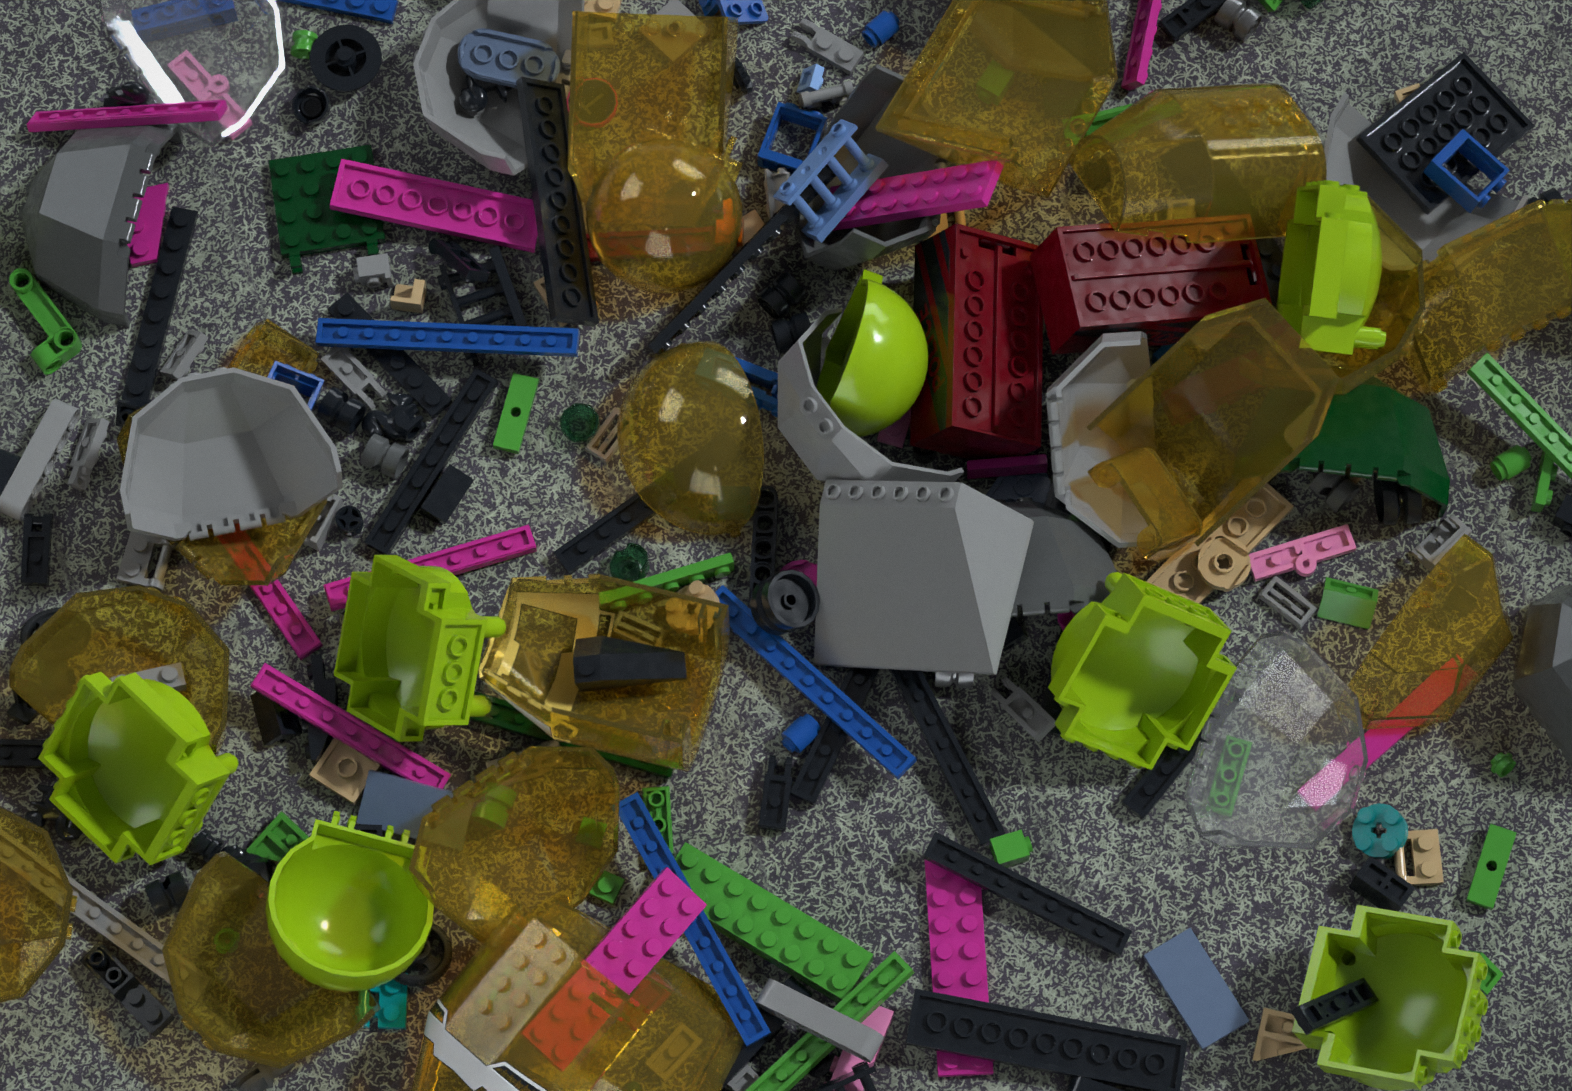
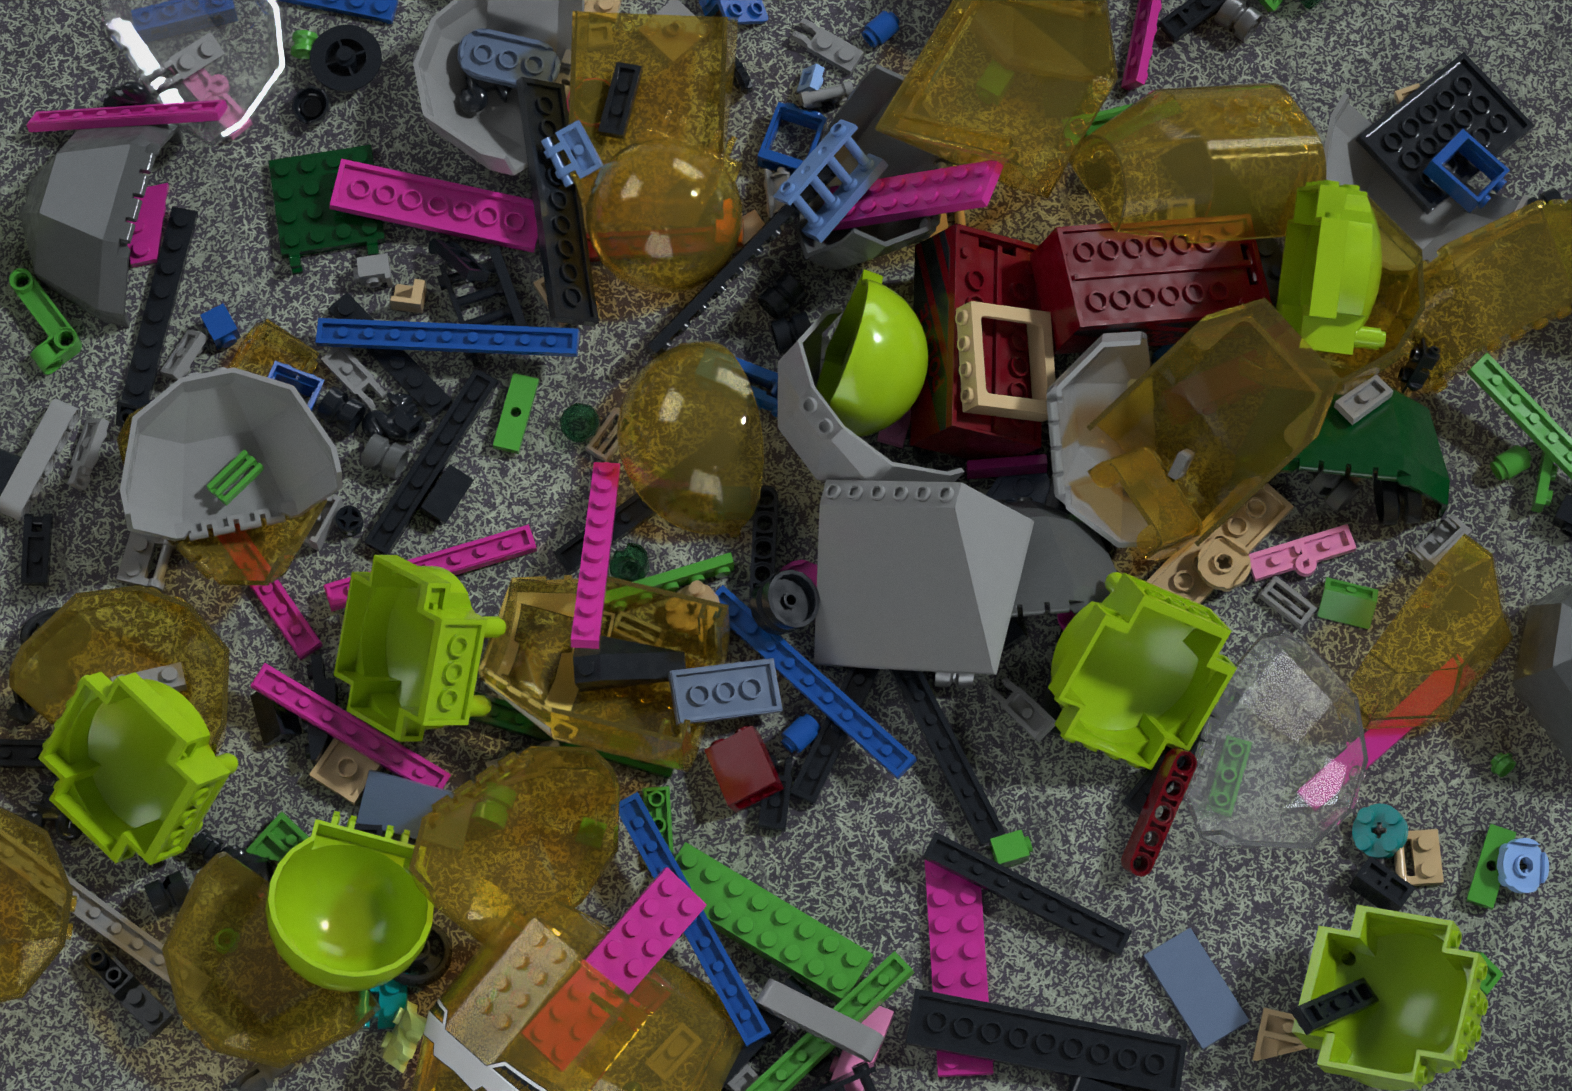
(191, 59): none -> light grey hinge
(220, 327): none -> blue brick
(228, 470): none -> bright green tile
(403, 1040): none -> yellowish green plate
(578, 149): none -> medium blue plate
(595, 556): none -> dark pink plate
(607, 887): bright green plate -> none
(620, 100): none -> black plate
(725, 691): none -> sand blue tile
(743, 768): none -> dark red brick
(971, 358): none -> tan piece
(1158, 826): none -> dark red beam
(1181, 464): none -> light grey tile
(1363, 399): none -> light grey plate
(1420, 357): none -> black hinge
(1509, 869): none -> light blue plate

